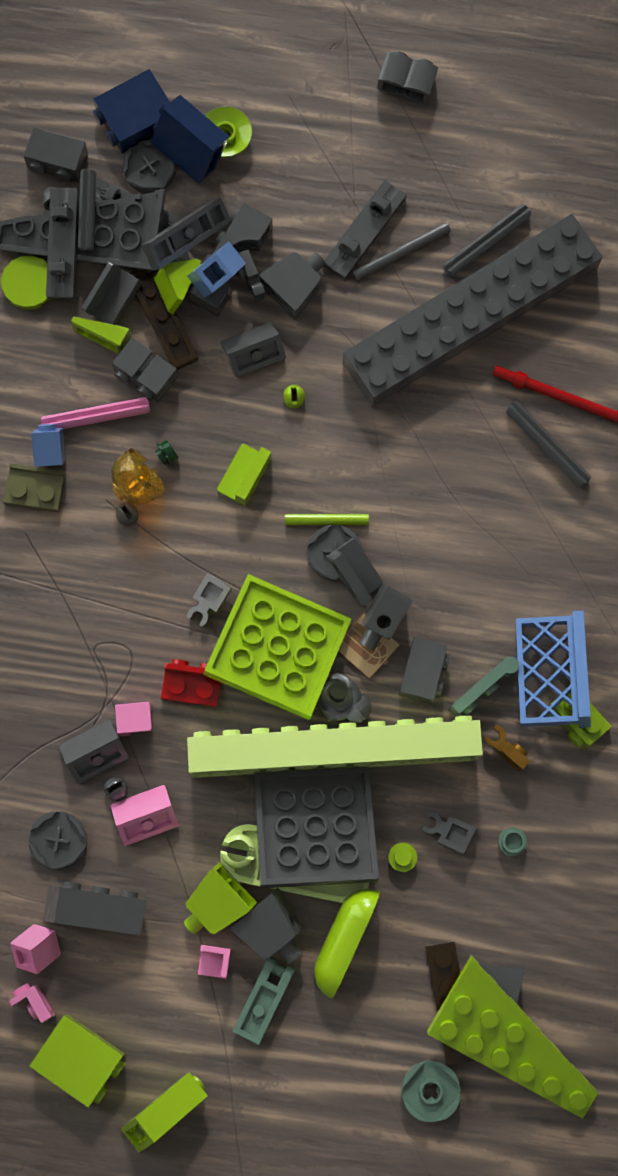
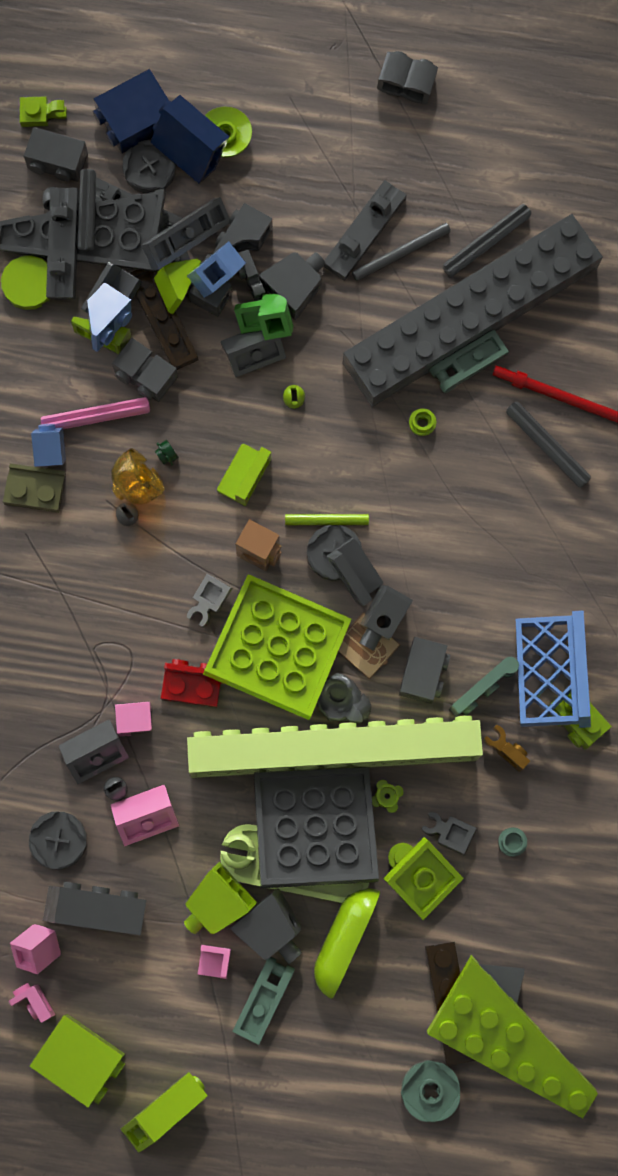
(37, 111): none -> lime plate
(106, 314): none -> slope
(258, 546): none -> medium nougat brick
(268, 315): none -> bright green brick
(385, 788): none -> lime plate
(422, 414): none -> lime plate
(423, 878): none -> lime plate
(469, 360): none -> sand green plate

